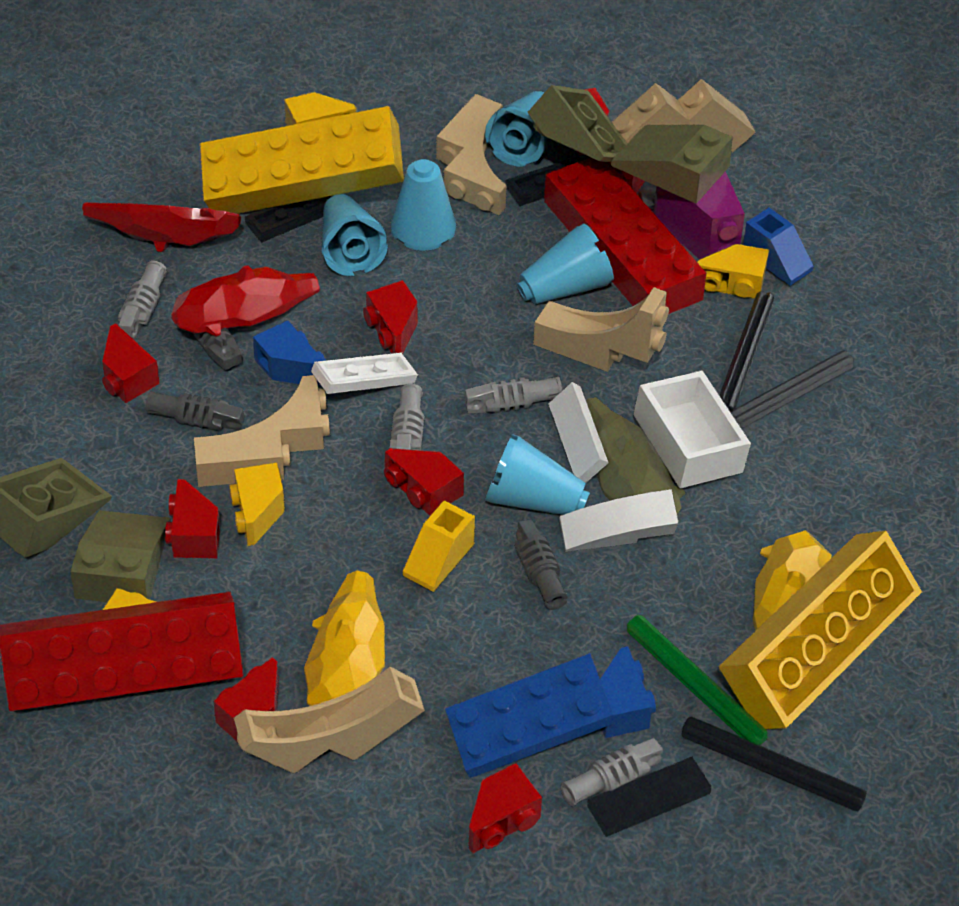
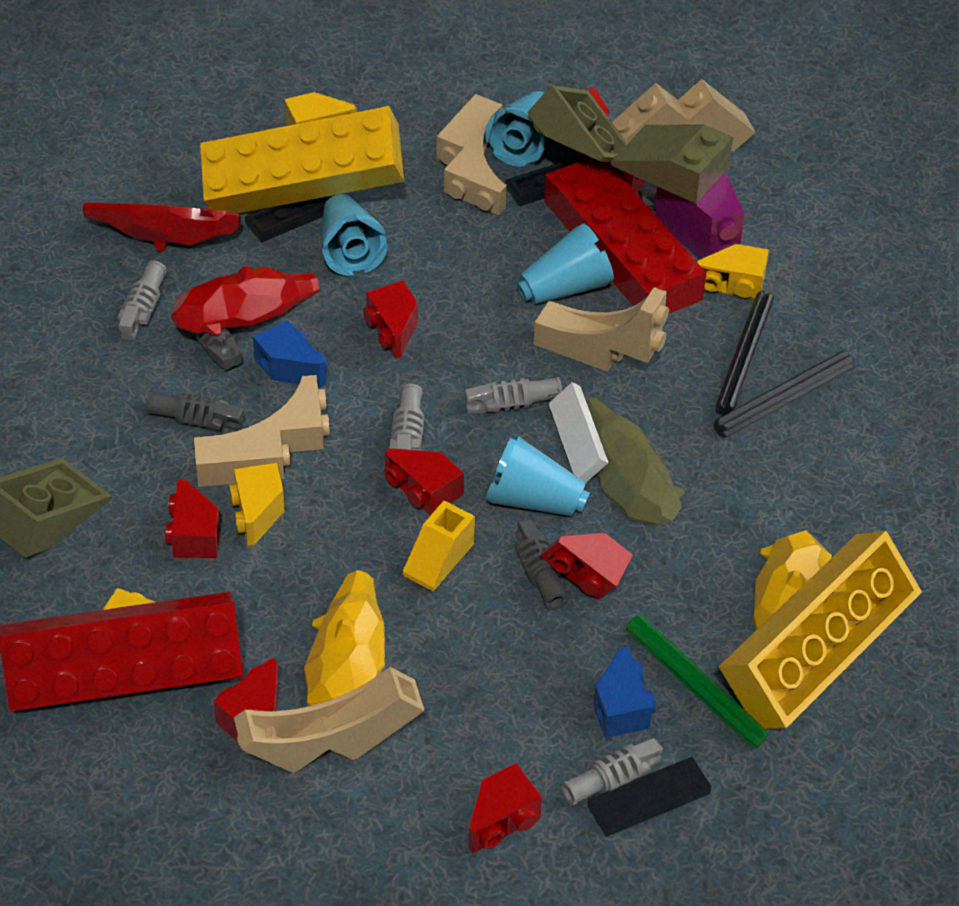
(118, 553): olive slope -> none
(127, 366): red slope -> none
(364, 373): white tile -> none
(423, 208): medium azure cone -> none
(530, 715): blue plate -> none
(589, 561): none -> slope
(619, 521): white slope -> none
(691, 429): white piece -> none
(774, 764): black axle -> none
(786, 251): blue slope -> none

